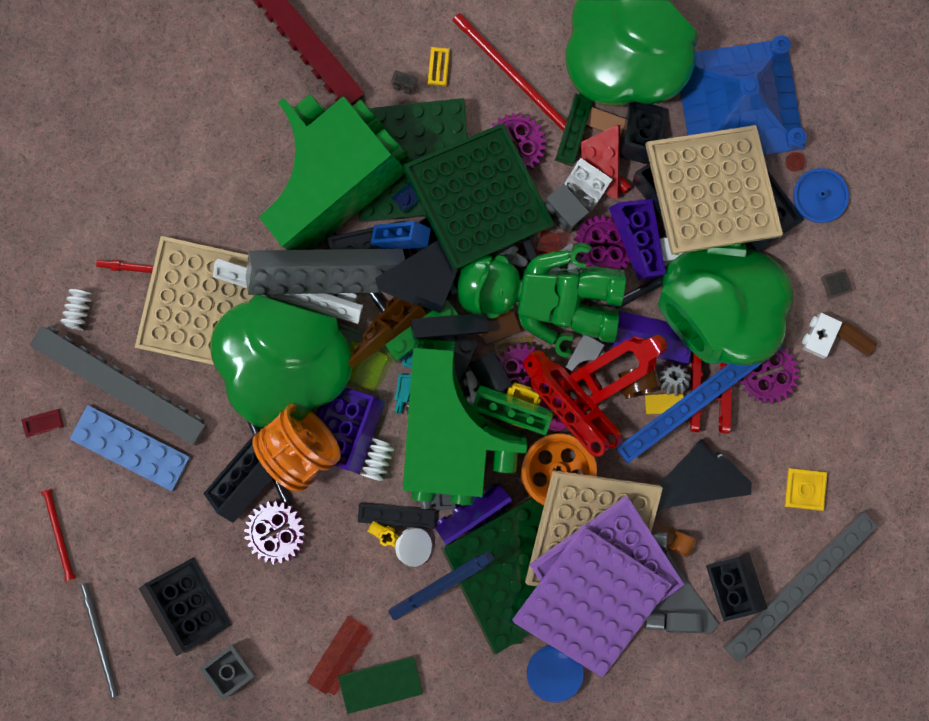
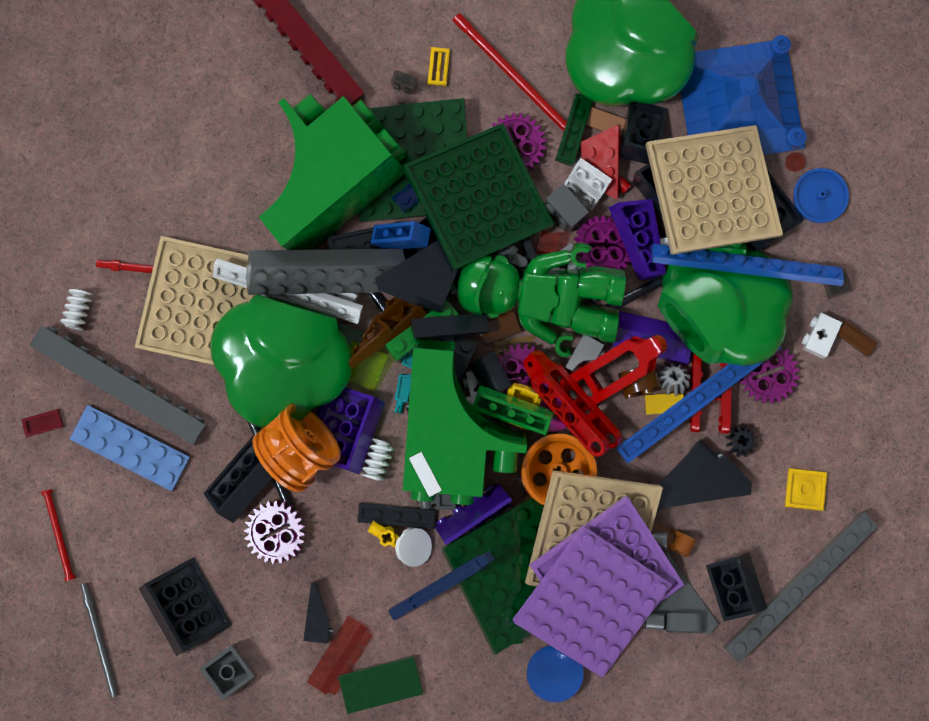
(317, 621): none -> black slope
(425, 474): none -> white sticker
(739, 447): none -> black gear
(750, 265): none -> blue plate

